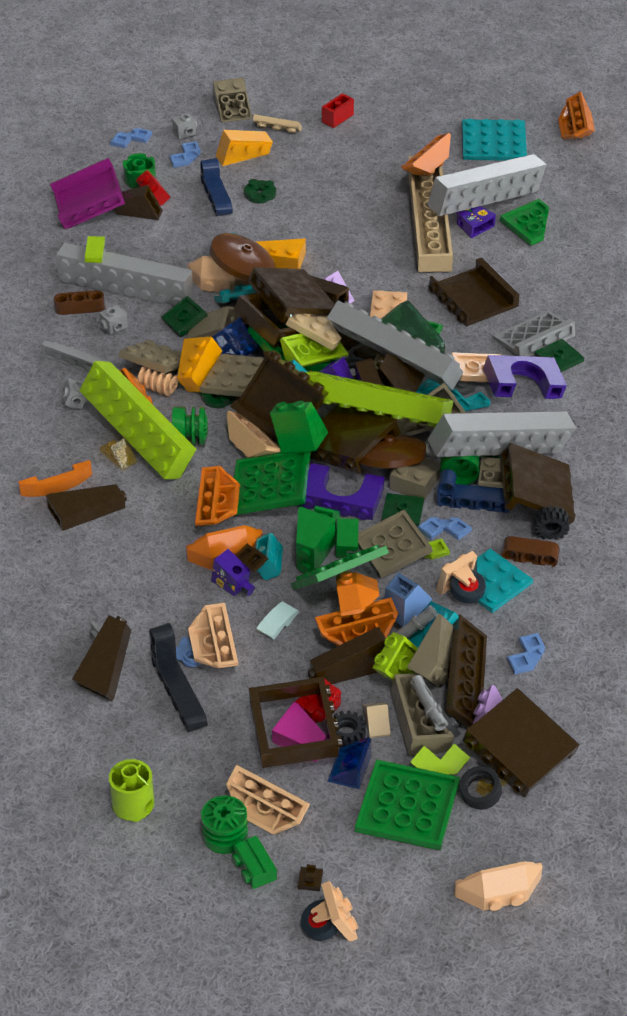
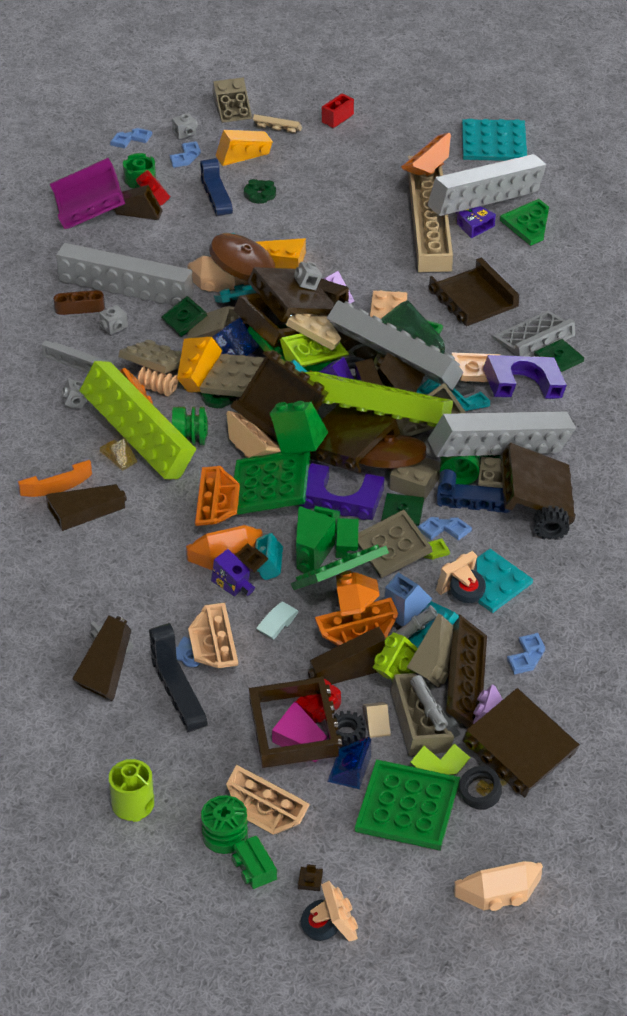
(94, 249): lime tile -> none
(307, 275): none -> light grey brick
(530, 550): reddish brown beam -> none
(576, 118): orange wedge -> none

